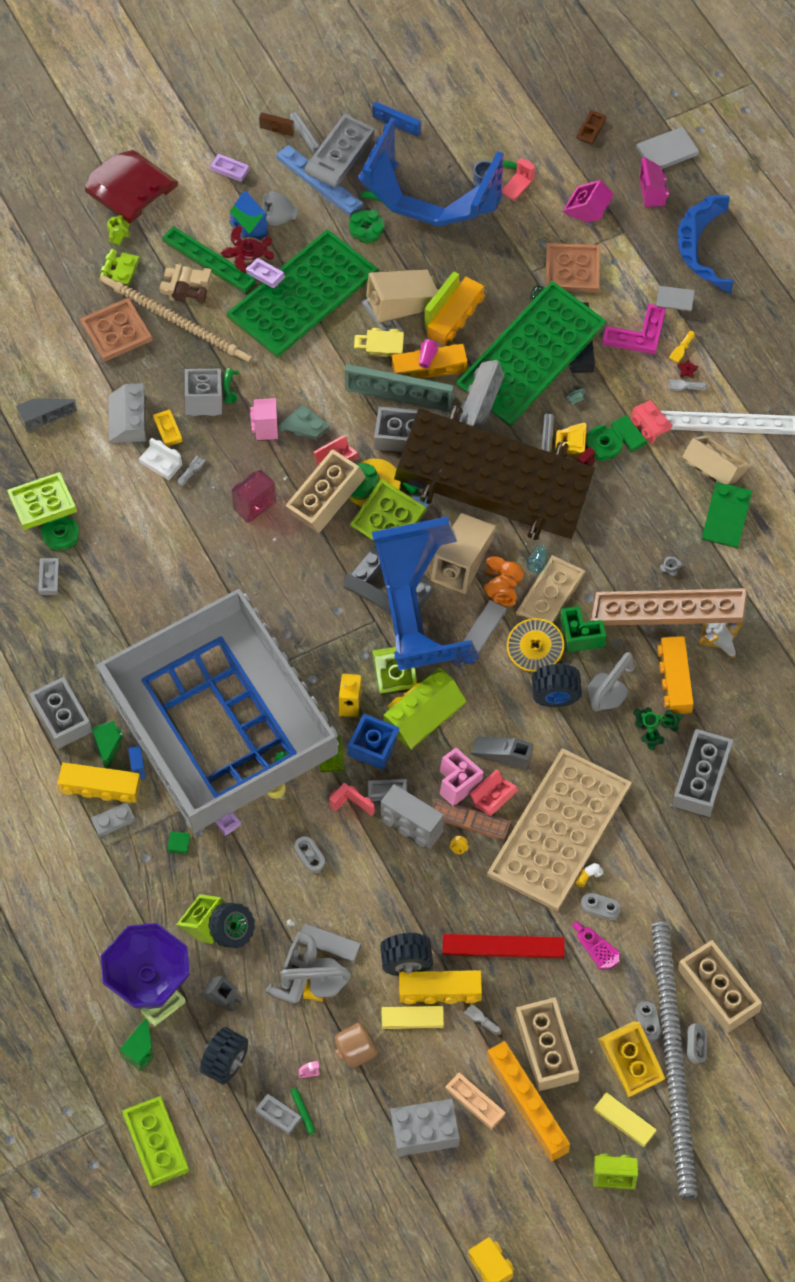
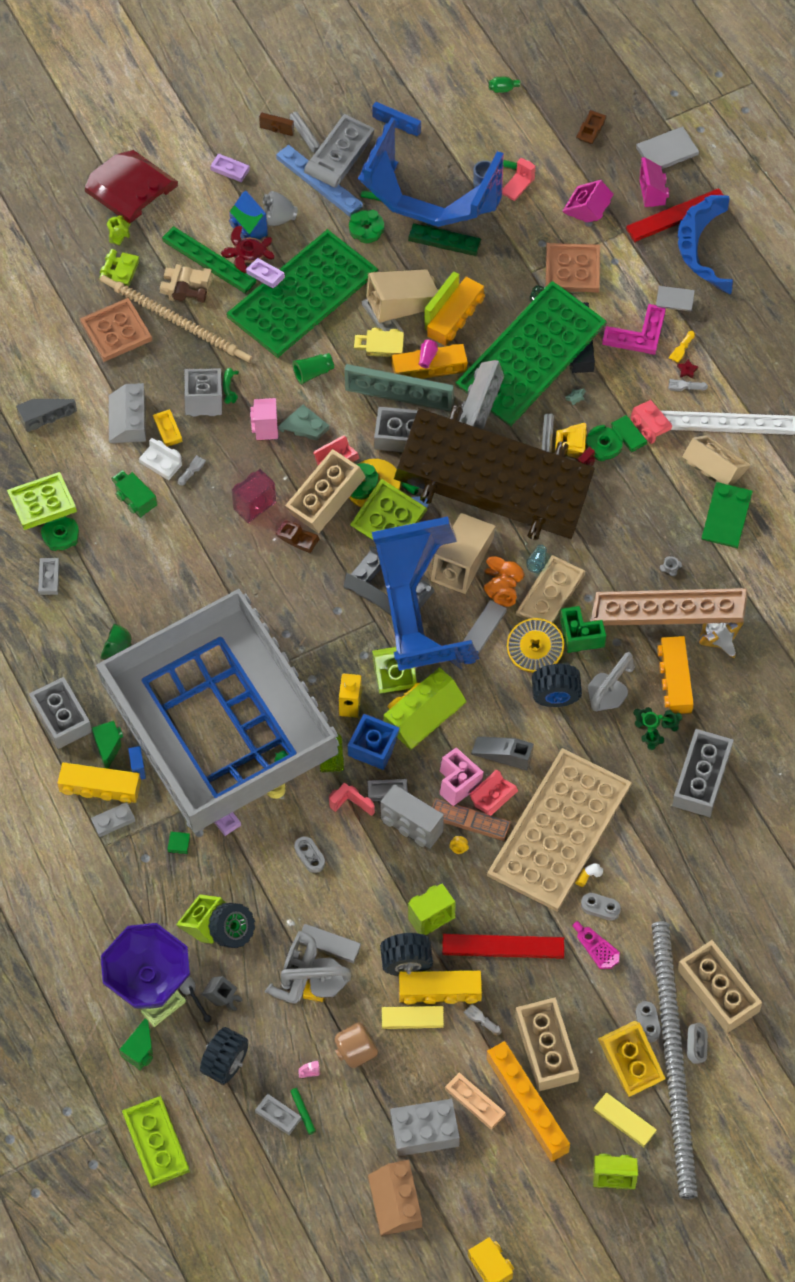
(117, 641): none -> green cylinder
(134, 493): none -> green brick
(188, 988): none -> hinge
(295, 536): none -> reddish brown slope
(312, 367): none -> green plant
(395, 1198): none -> medium nougat slope
(431, 909): none -> lime brick
(444, 239): none -> dark green plate
(502, 84): none -> green plant
(664, 219): none -> red tile

